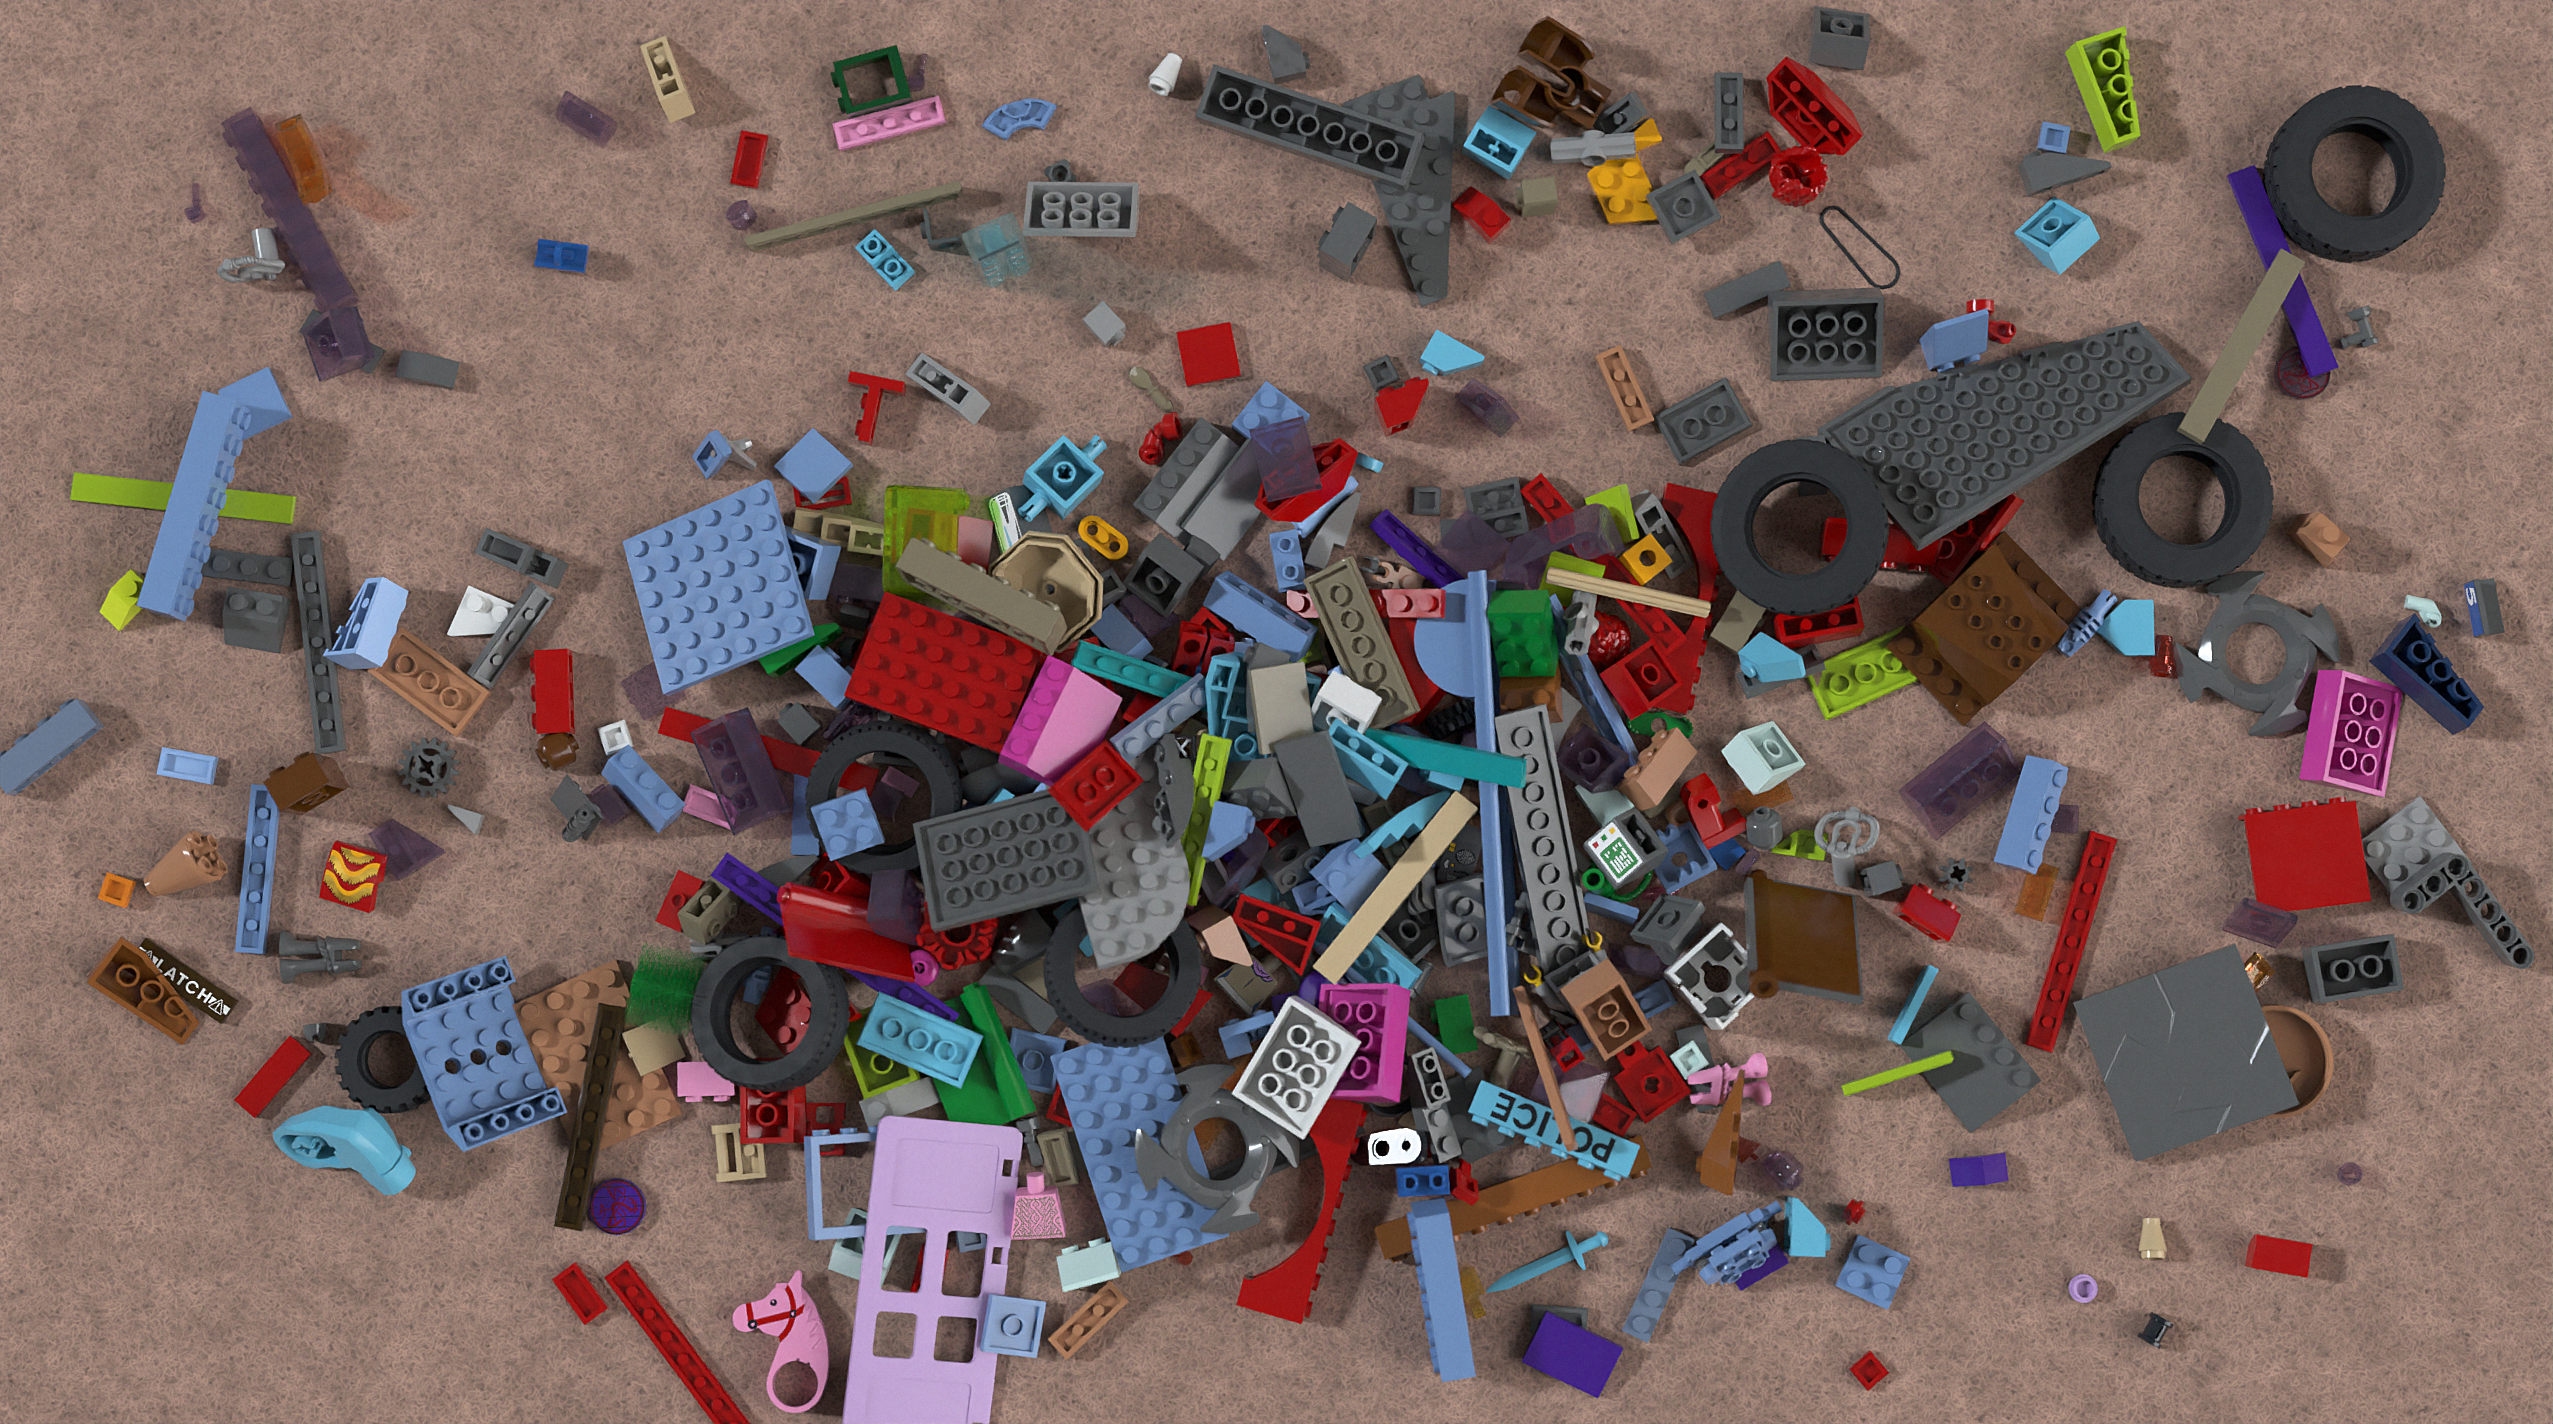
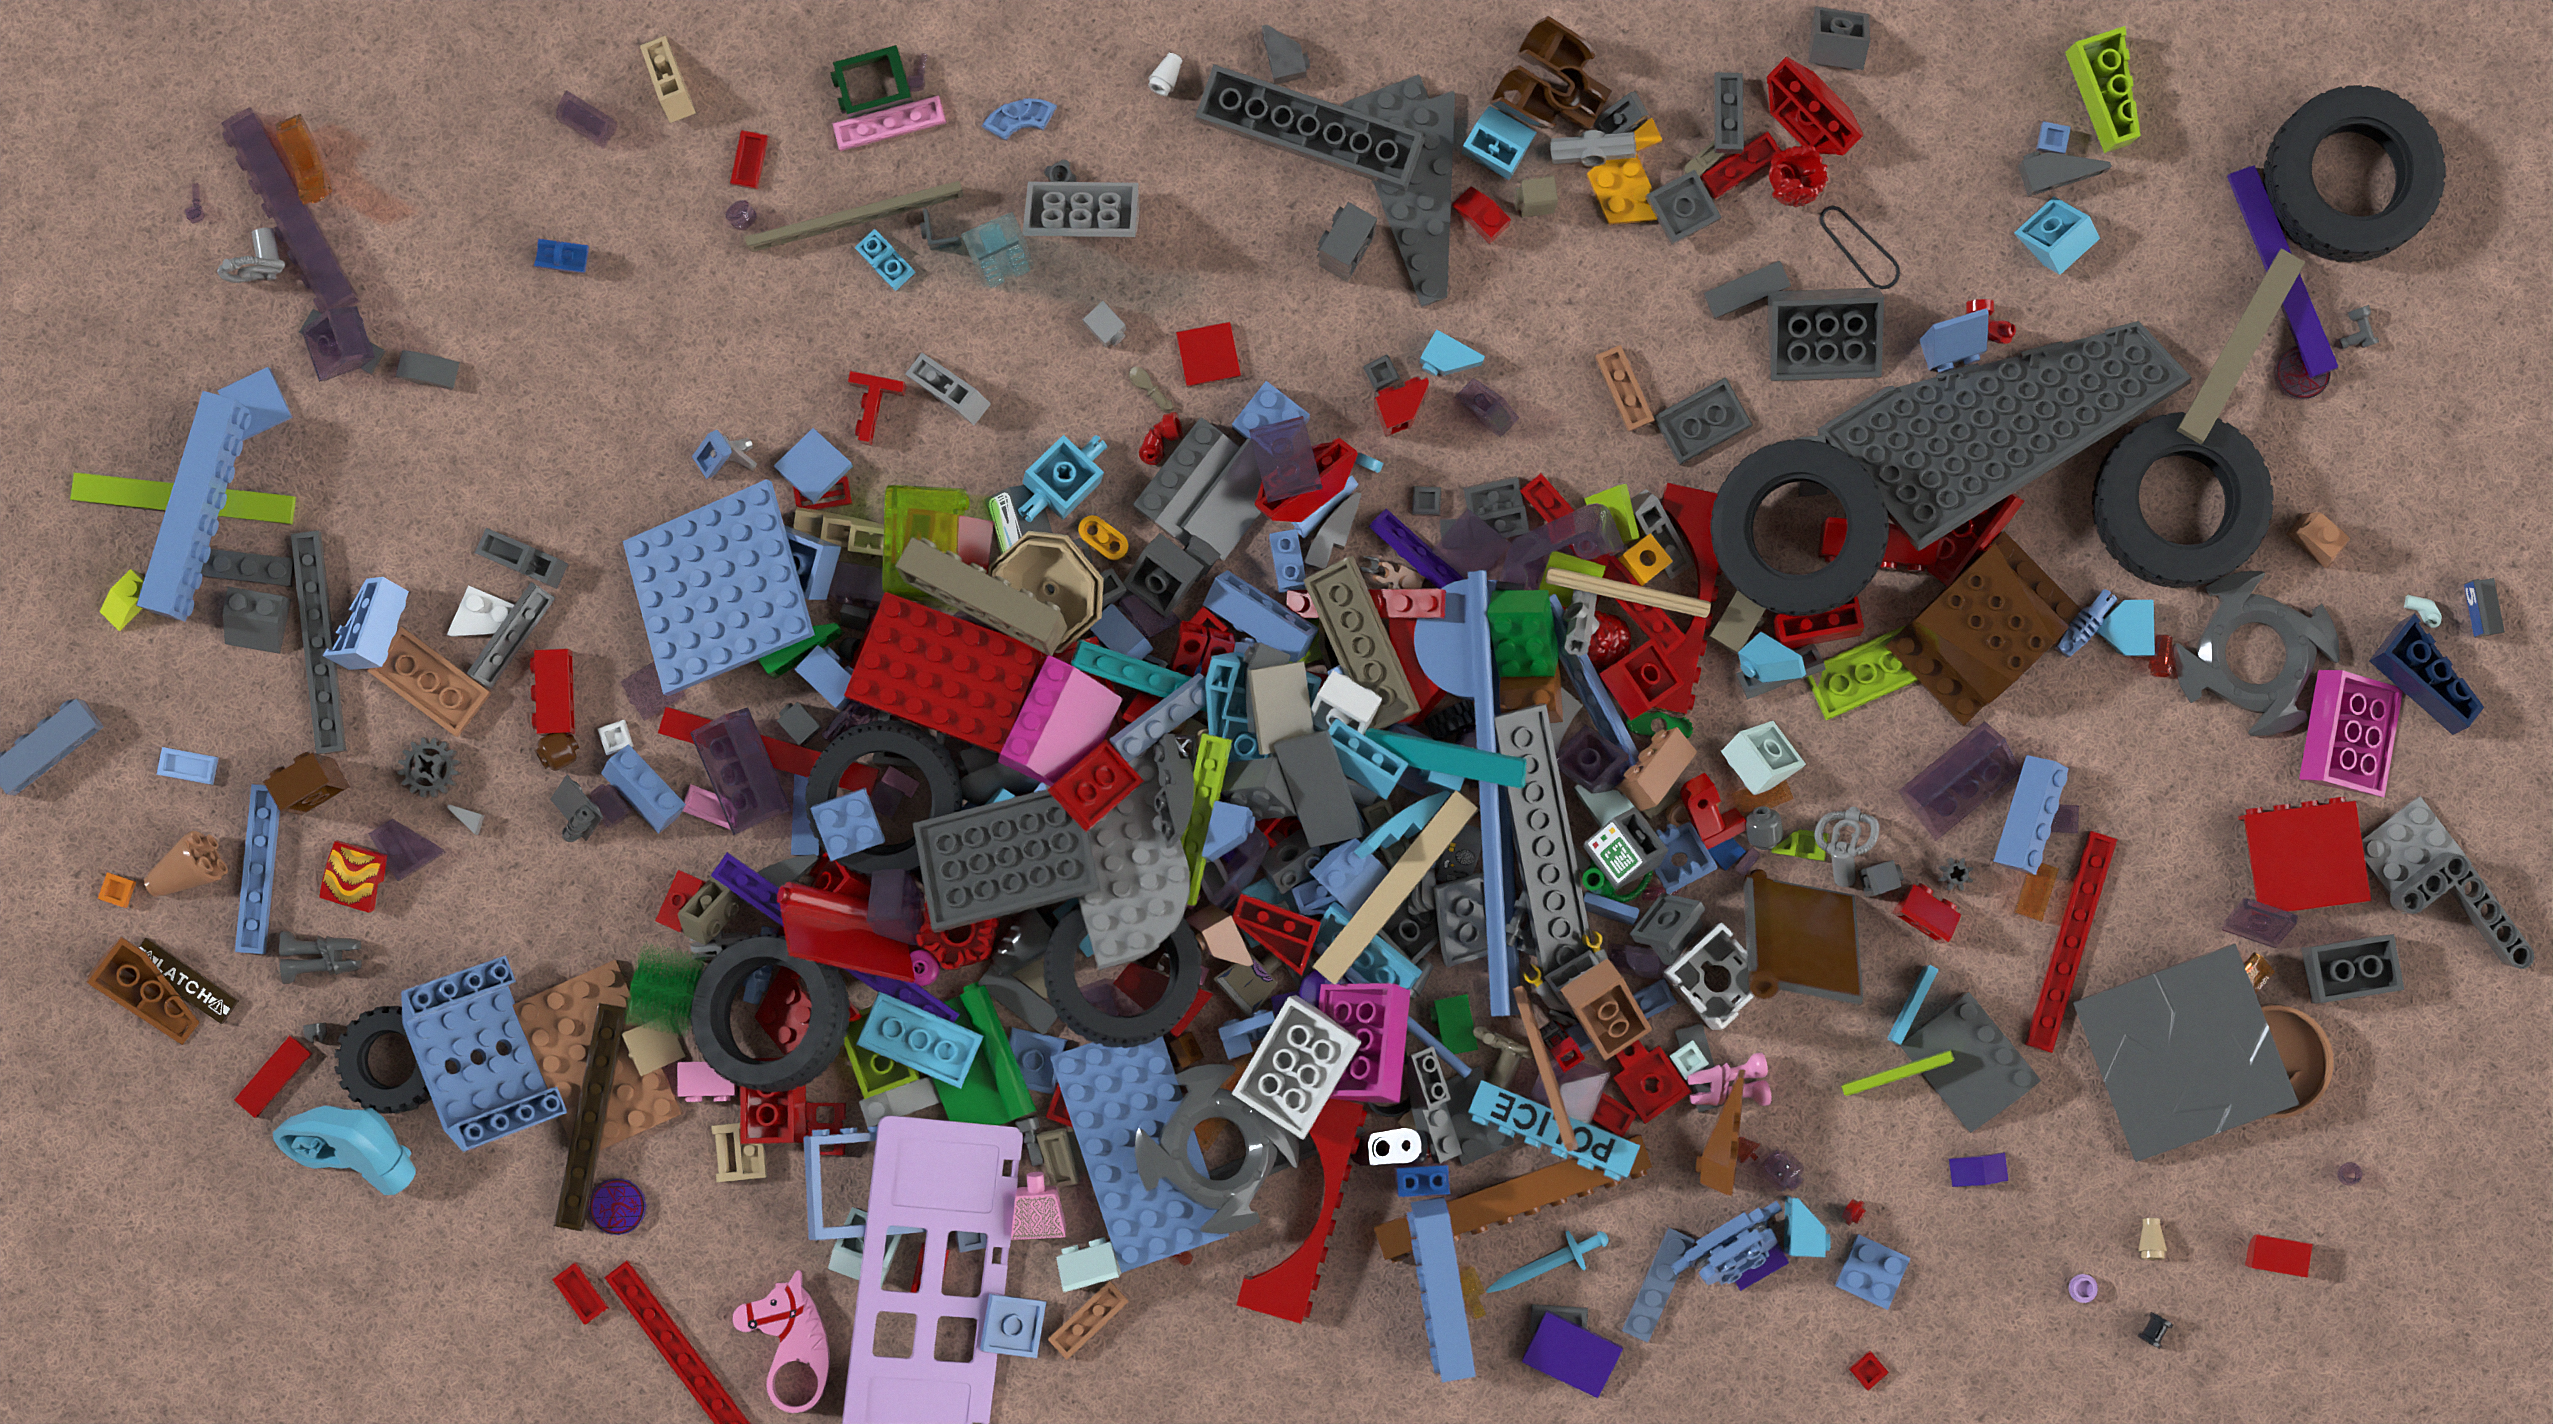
(1462, 1184): red plate -> none

